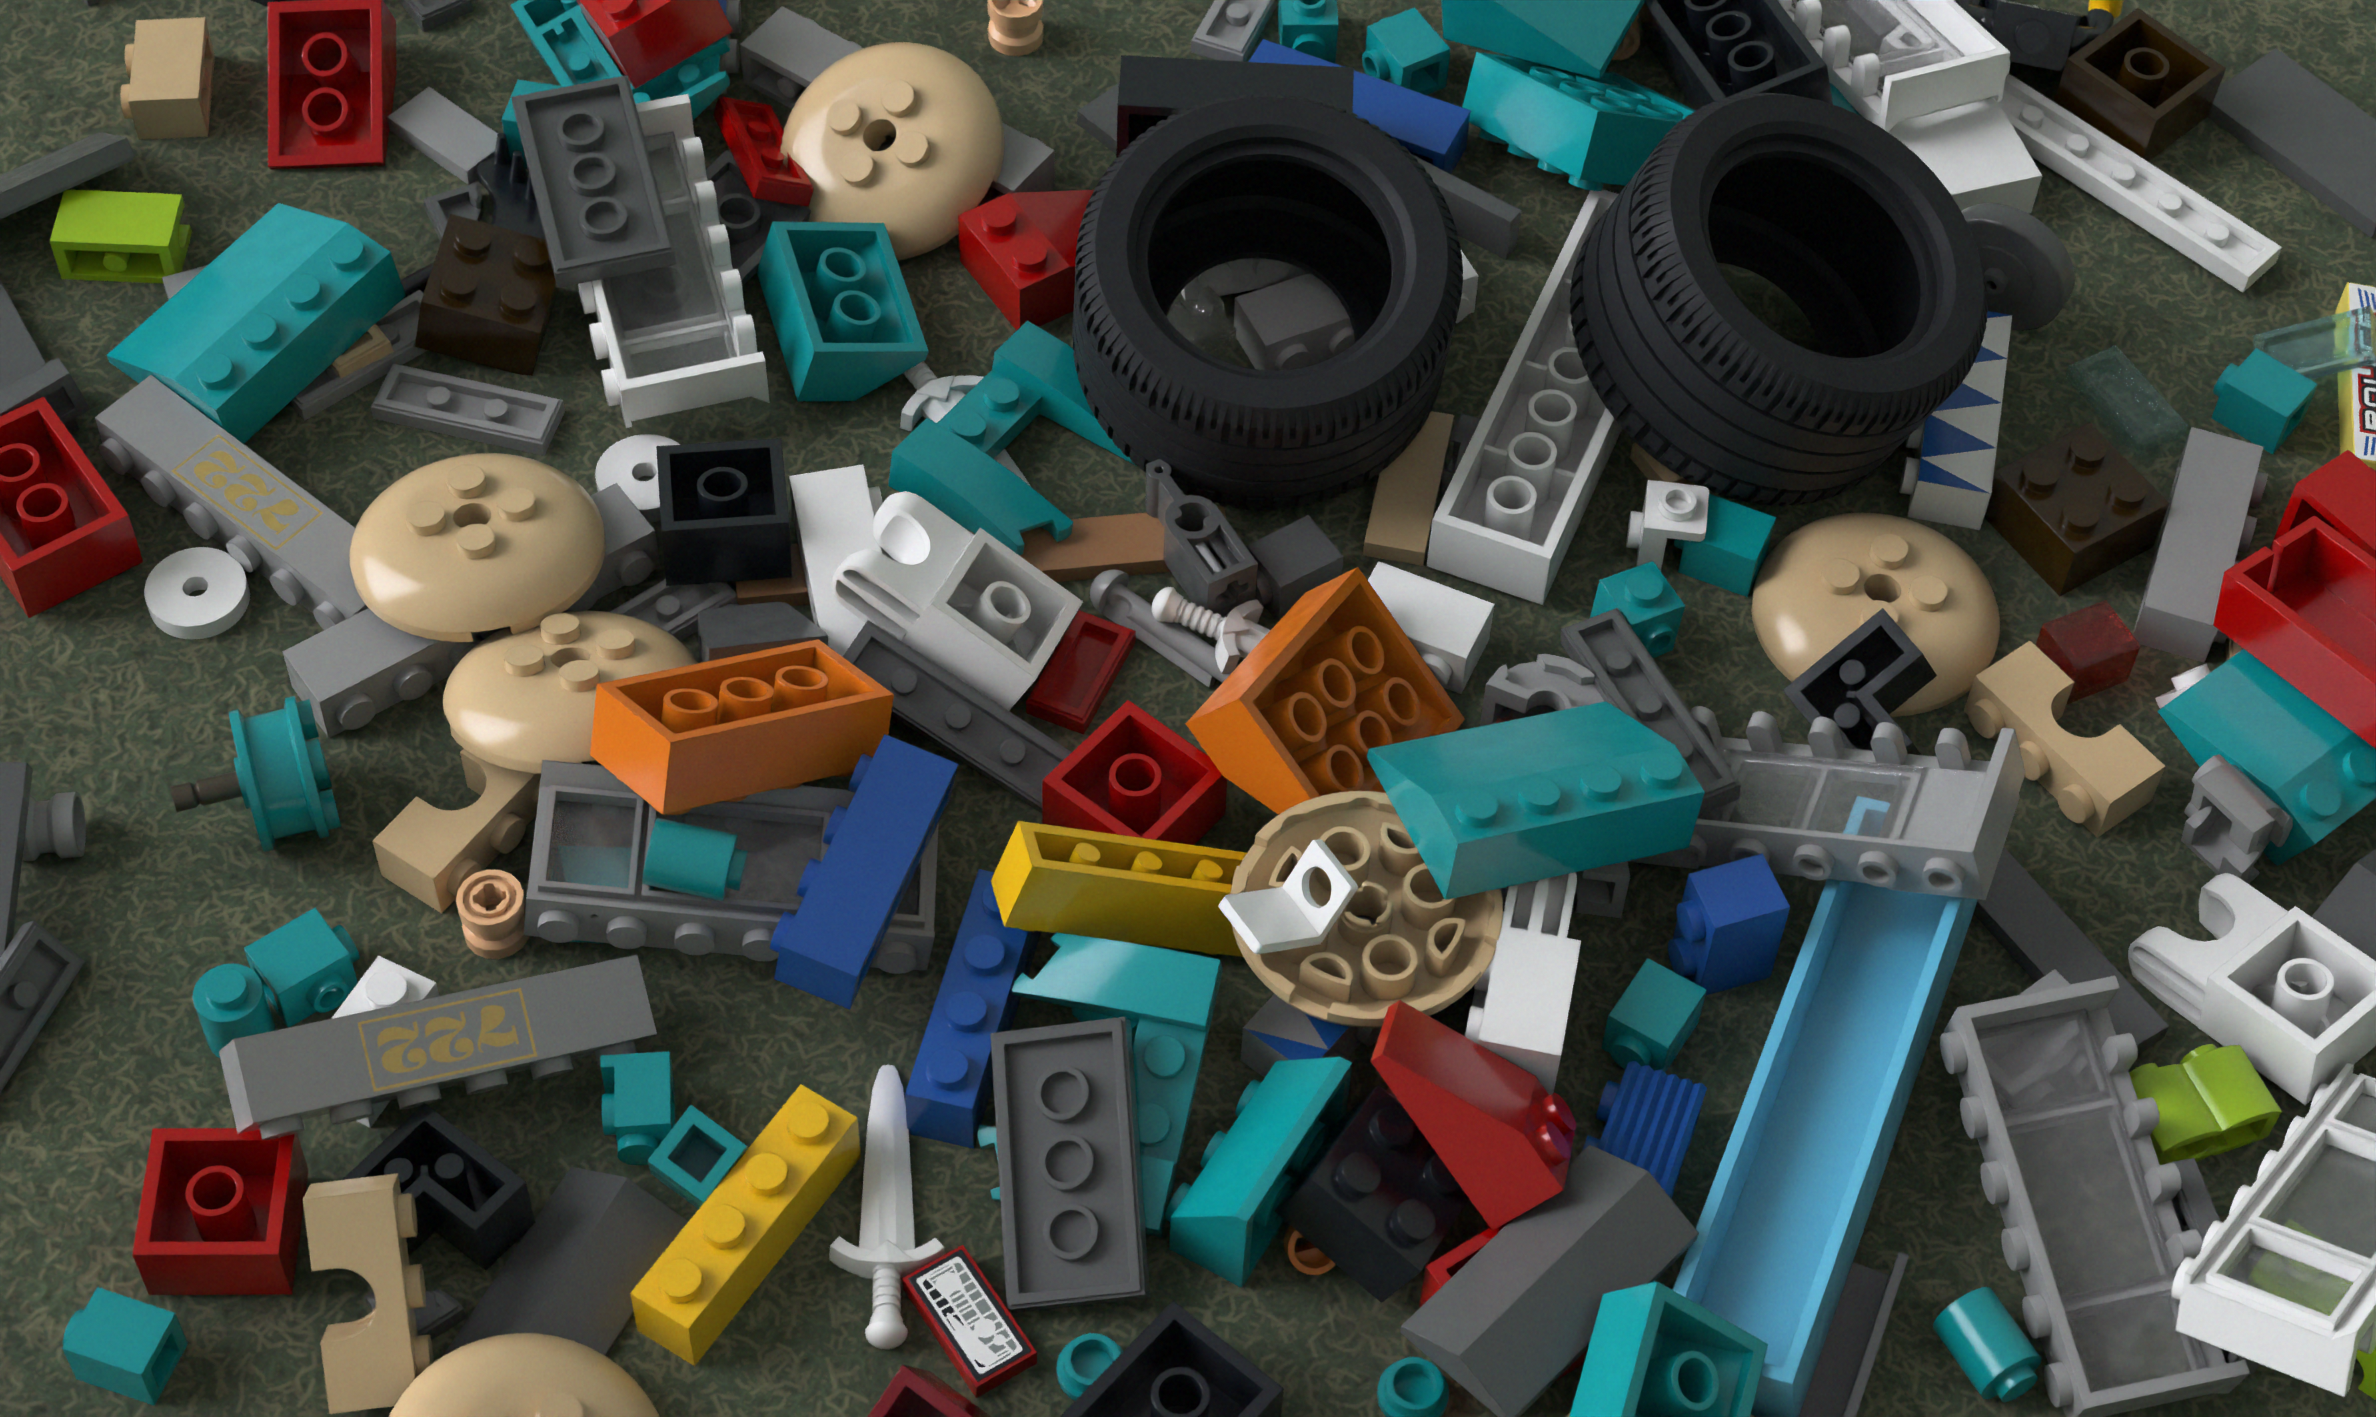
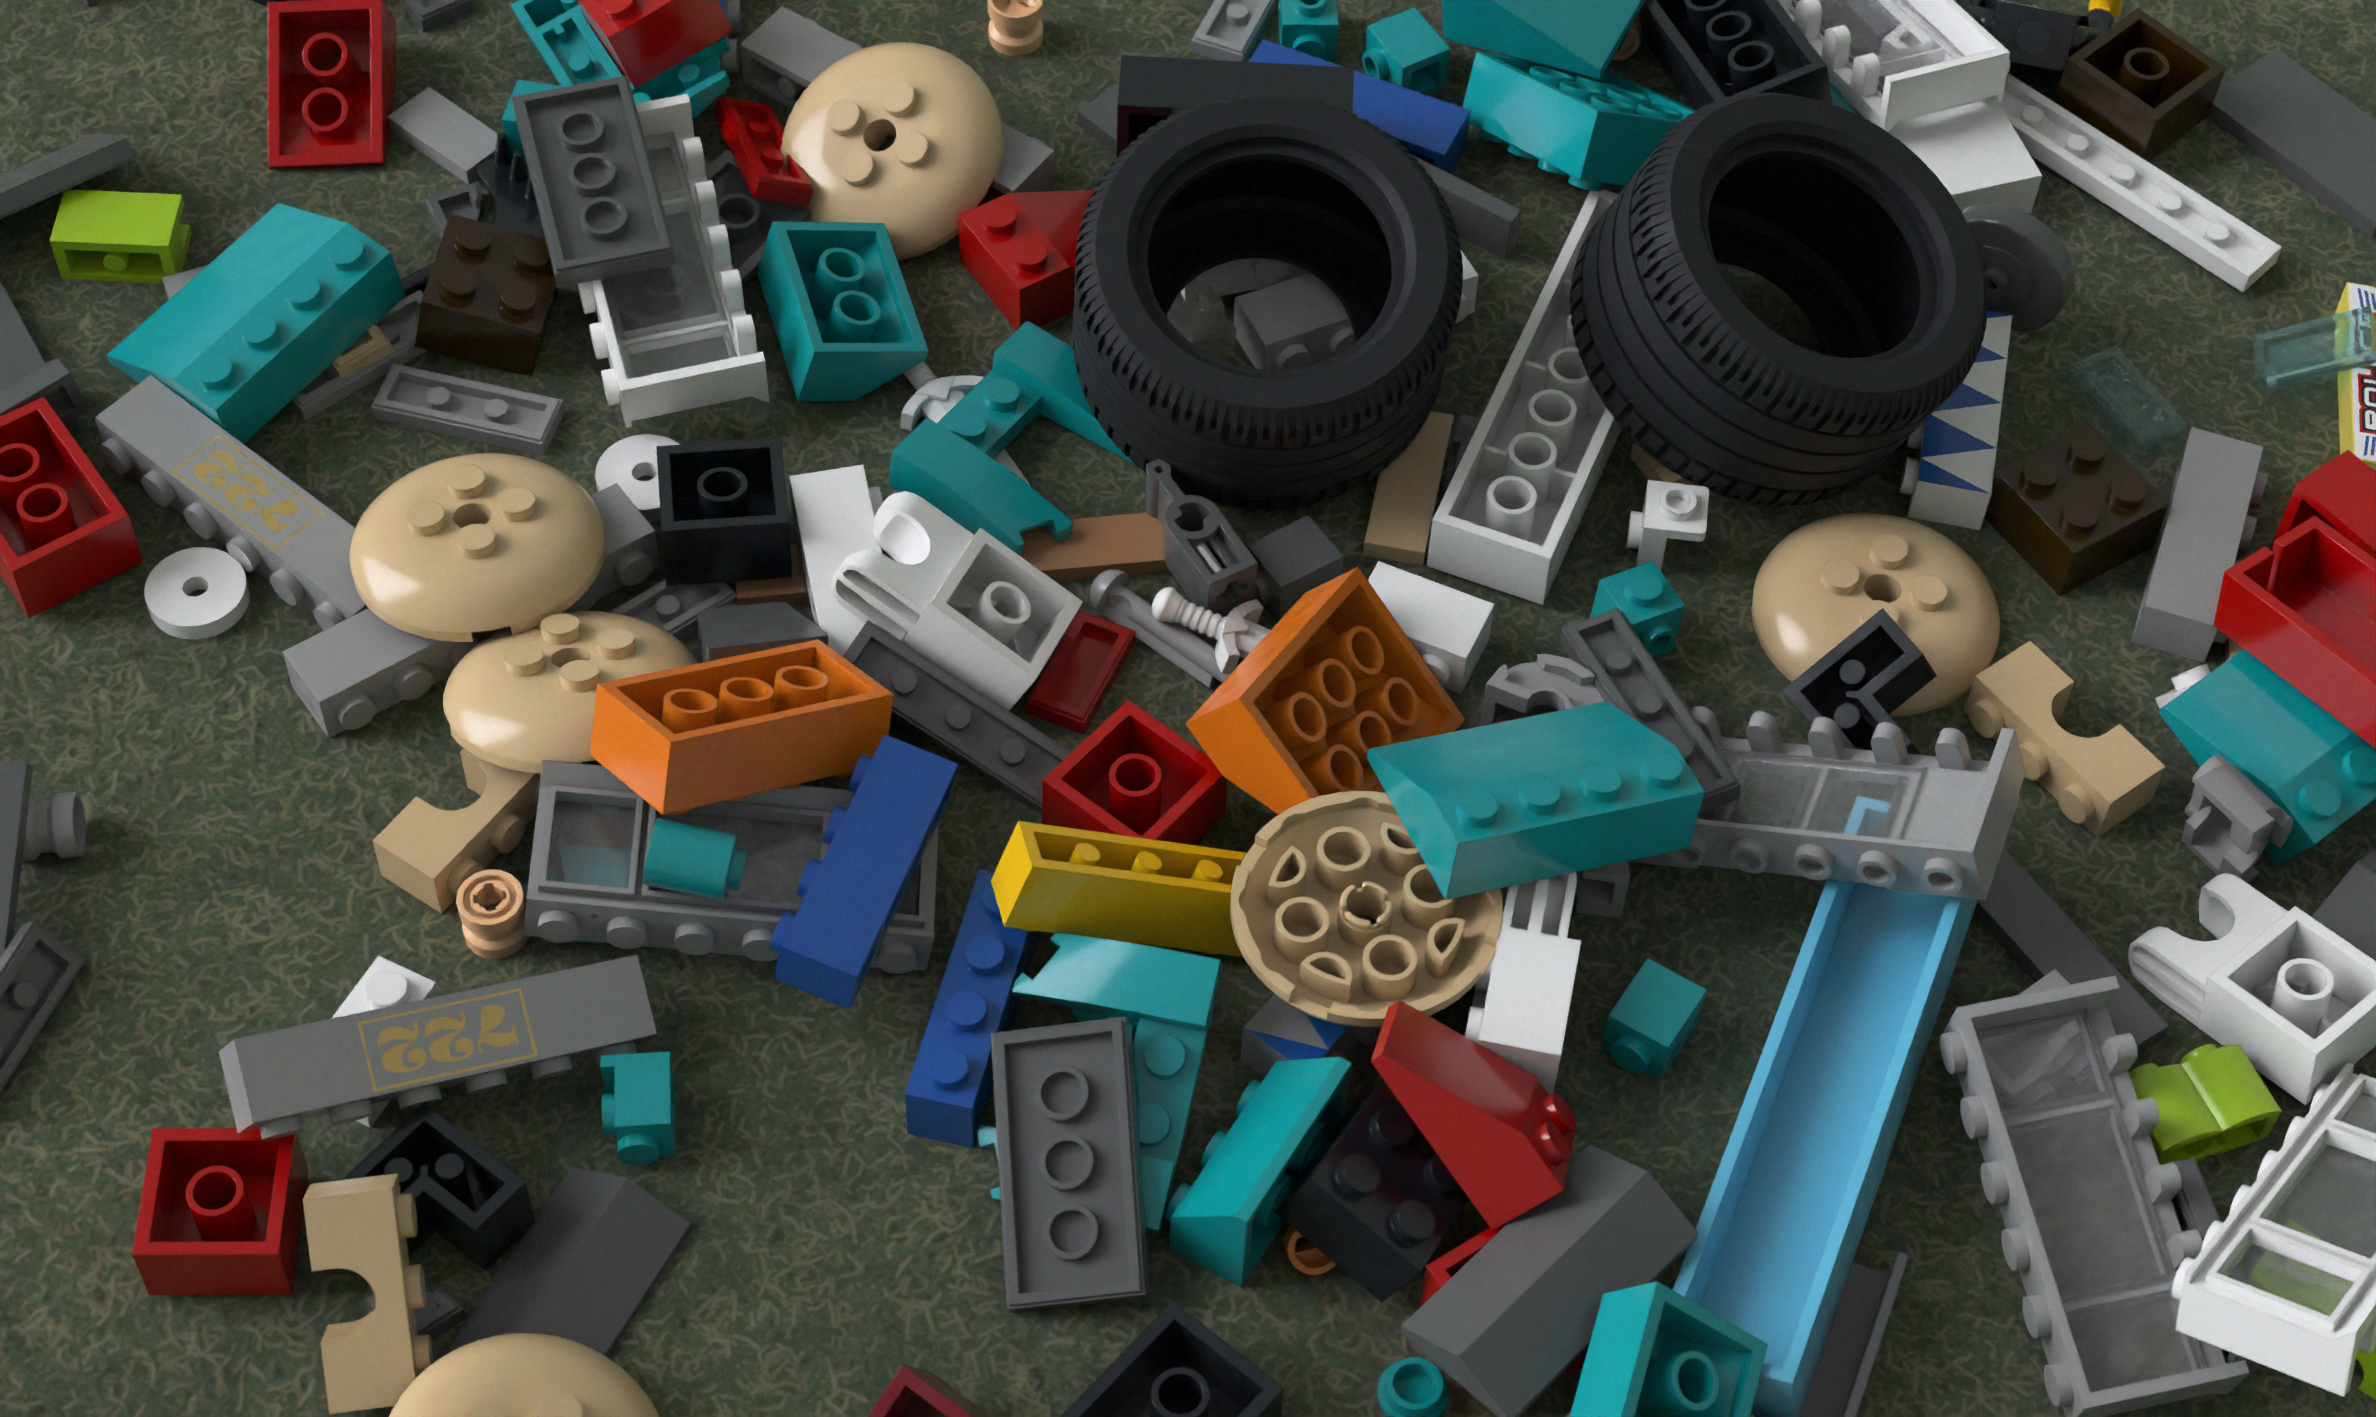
(124, 1345): teal brick -> none
(169, 78): tan brick -> none
(231, 1005): teal brick -> none
(274, 774): teal wheel -> none
(304, 966): teal brick -> none
(695, 1156): teal brick -> none
(746, 1225): yellow brick -> none
(887, 1217): white sword -> none
(969, 1321): tile -> none
(1084, 1362): teal plate -> none
(1288, 914): white bracket -> none
(1650, 1121): blue brick -> none
(1729, 925): blue brick -> none
(1732, 546): teal brick -> none
(1988, 1345): teal brick -> none
(2090, 648): clear red brick -> none
(2262, 400): teal brick -> none

